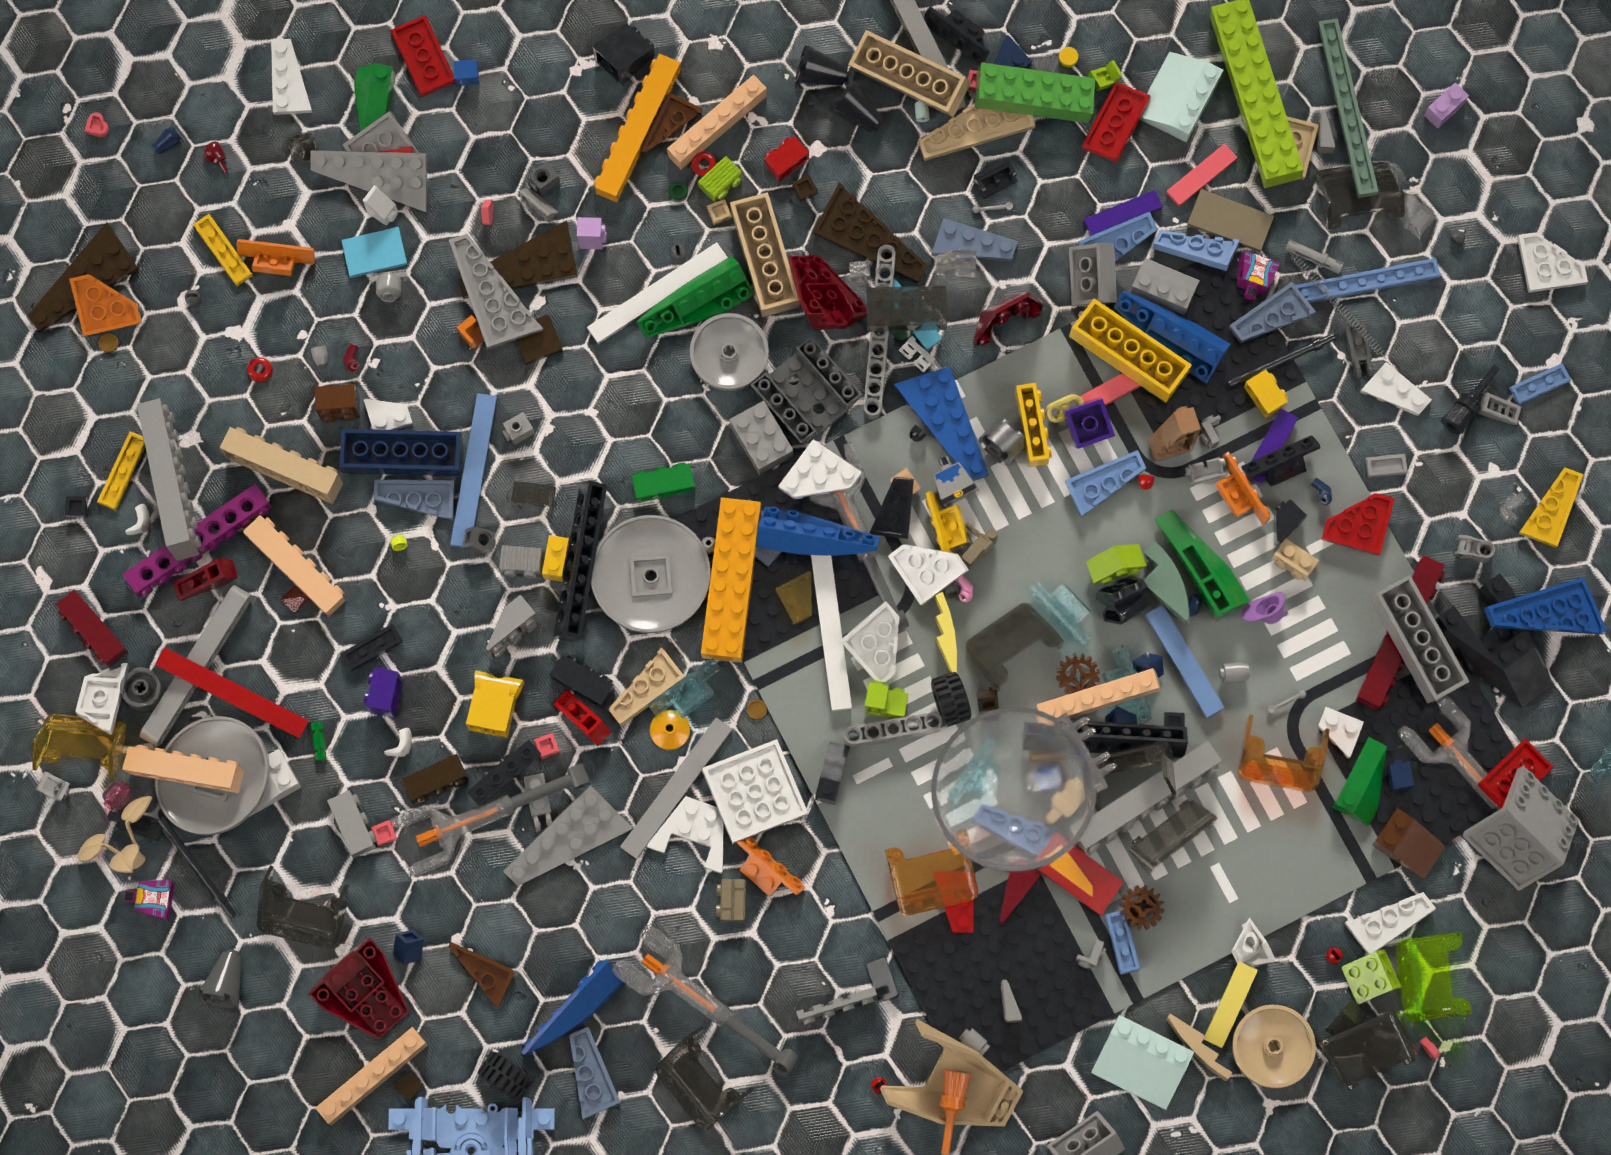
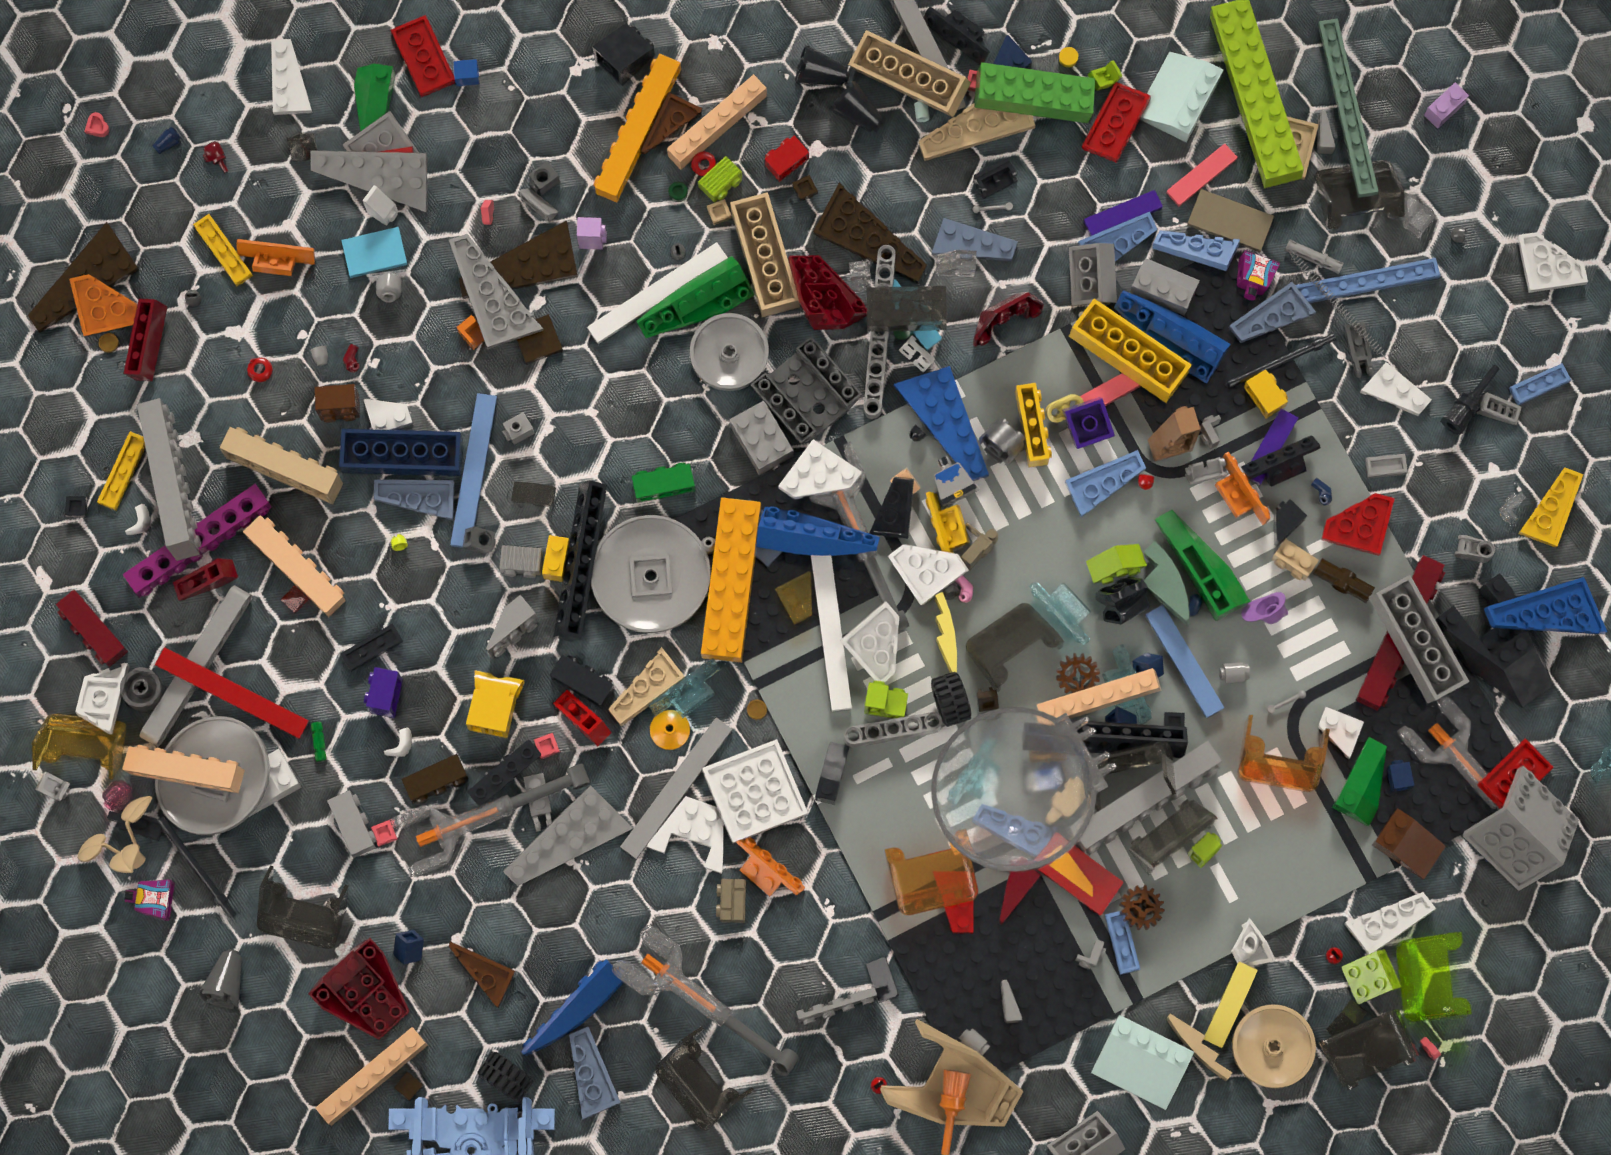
(145, 340): none -> dark red brick
(1205, 849): none -> lime brick
(1344, 580): none -> dark brown piece

